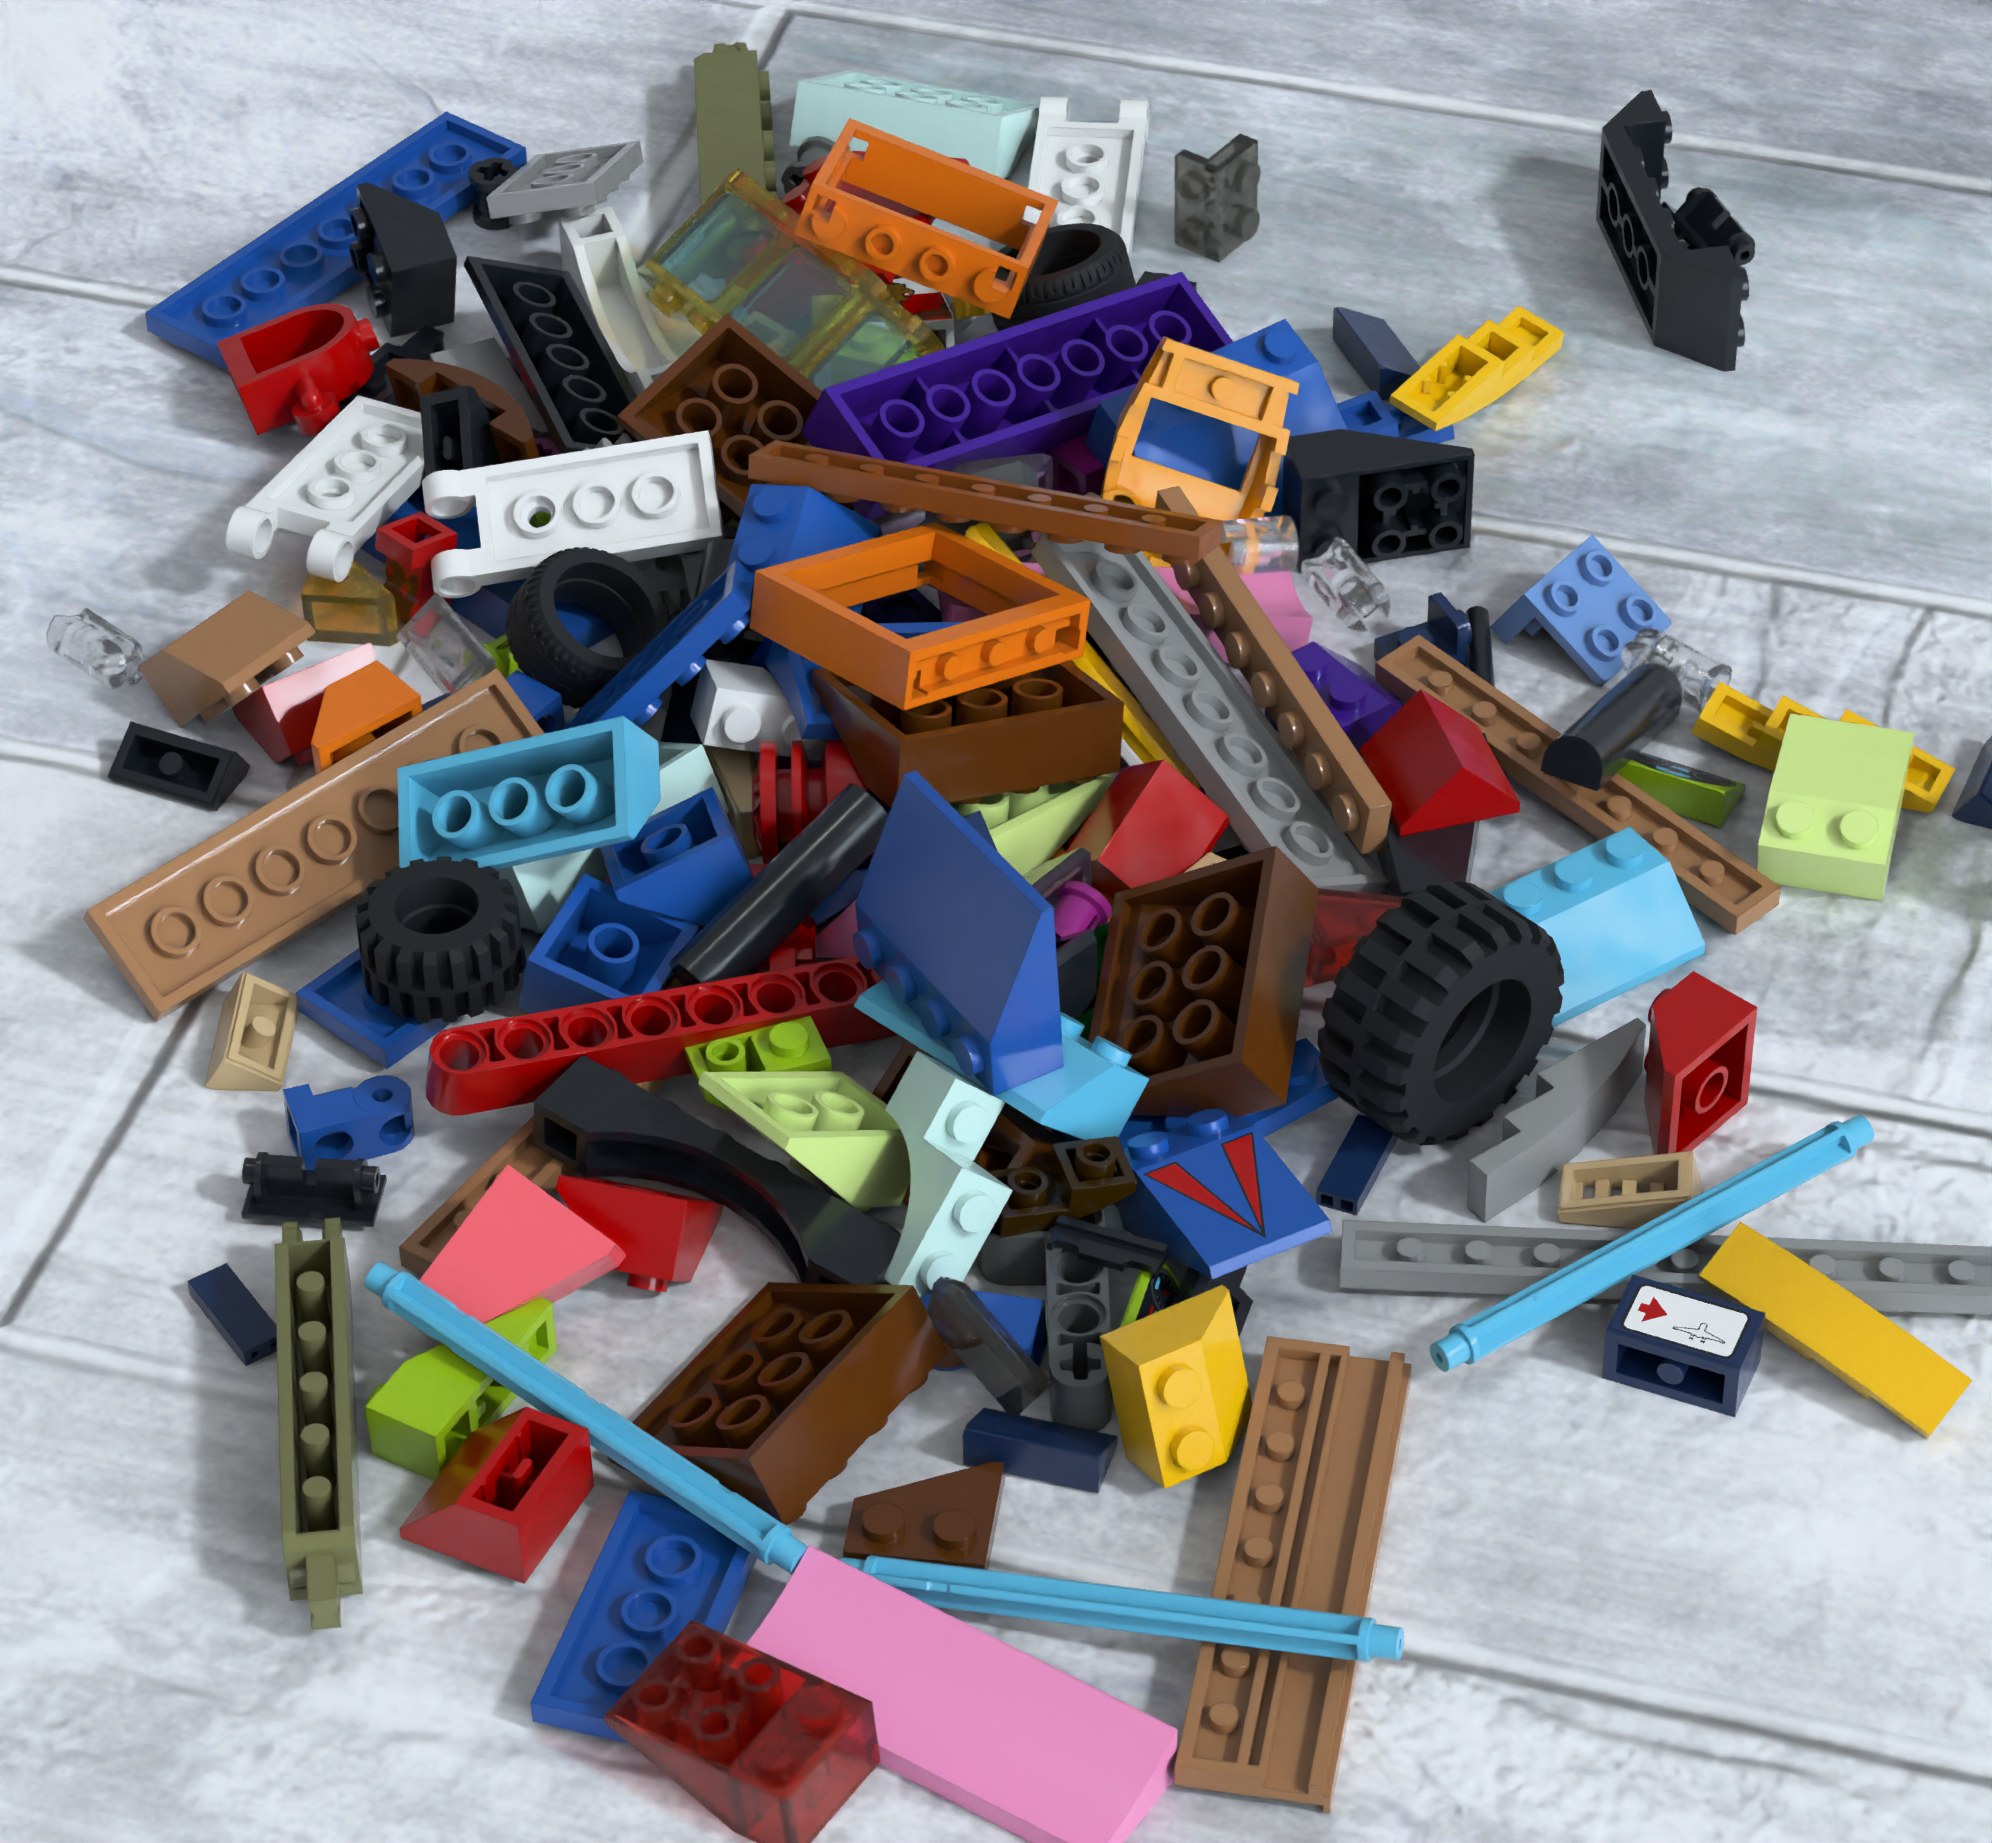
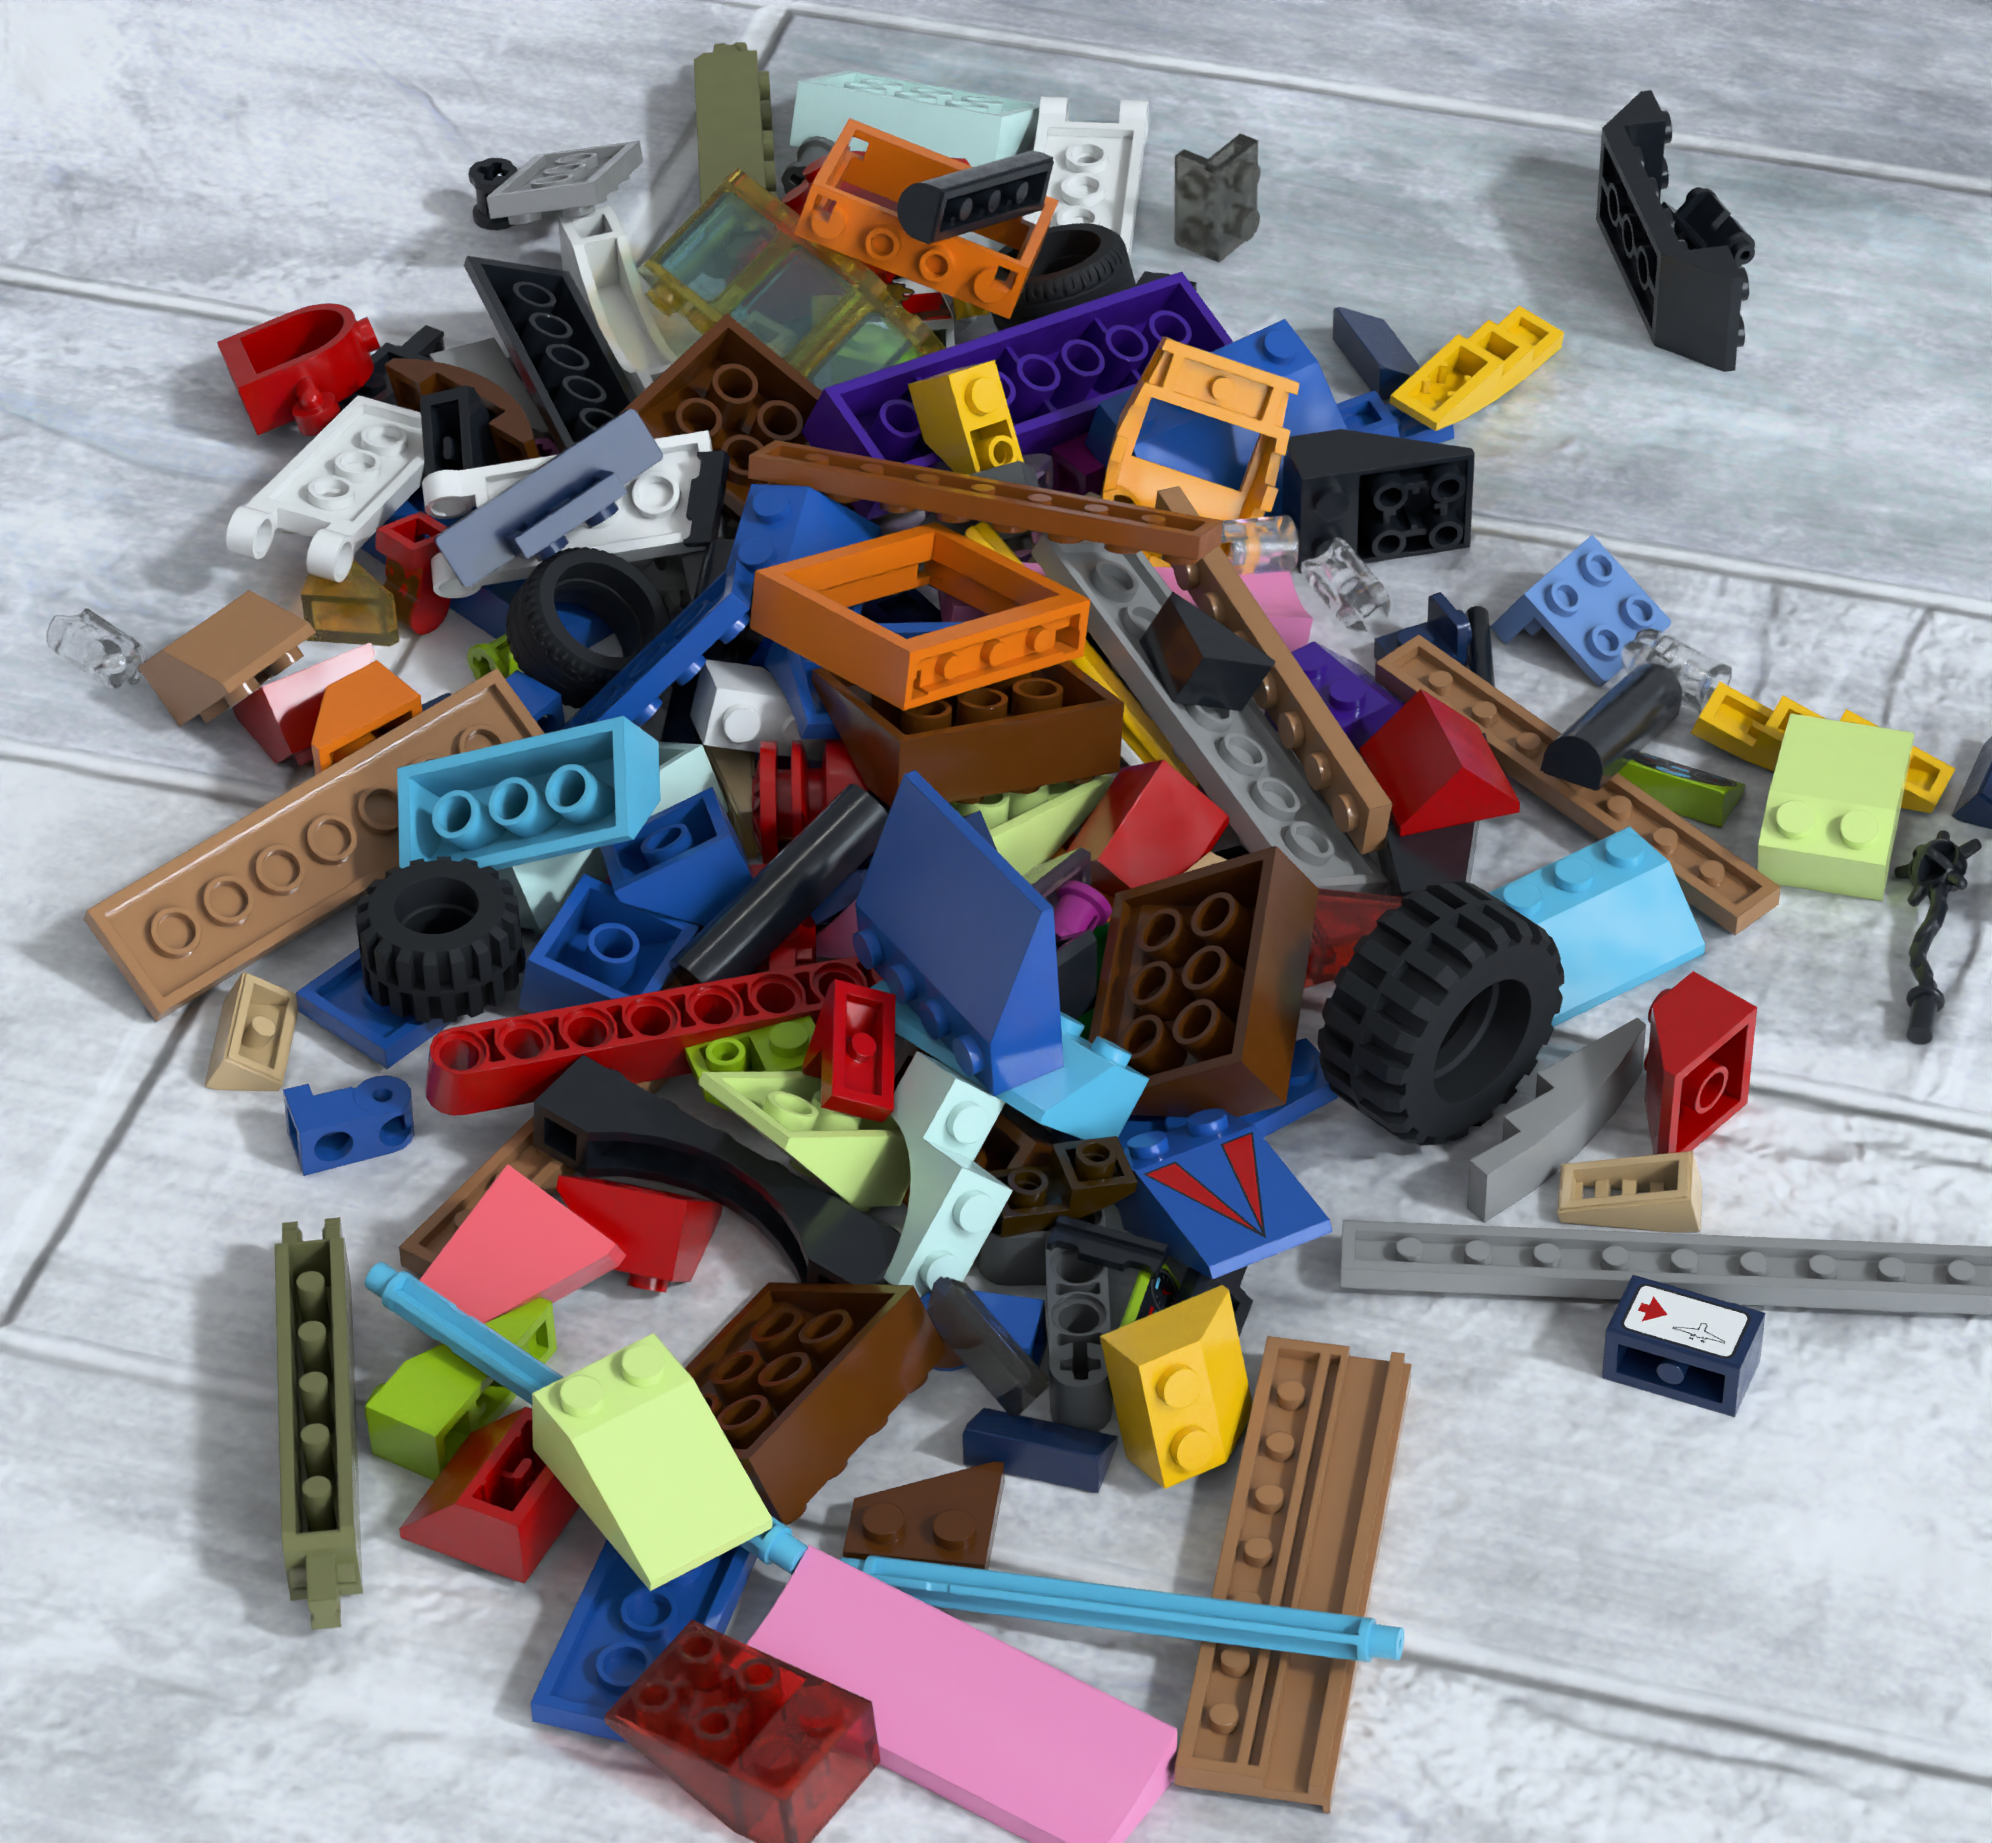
(177, 766): black slope -> none
(234, 1313): dark blue piece -> none
(288, 1192): black hinge -> none
(308, 253): blue plate -> none
(404, 260): black slope -> none
(445, 646): clear slope -> none
(551, 501): none -> bracket
(647, 1461): none -> yellowish green slope
(707, 498): none -> black piece
(855, 1051): none -> red slope
(966, 418): none -> yellow slope
(975, 197): none -> black brick
(1201, 658): none -> black slope
(1355, 1166): dark blue piece -> none
(1650, 1243): medium azure piece -> none
(1835, 1329): yellow slope -> none
(1933, 873): none -> black piece

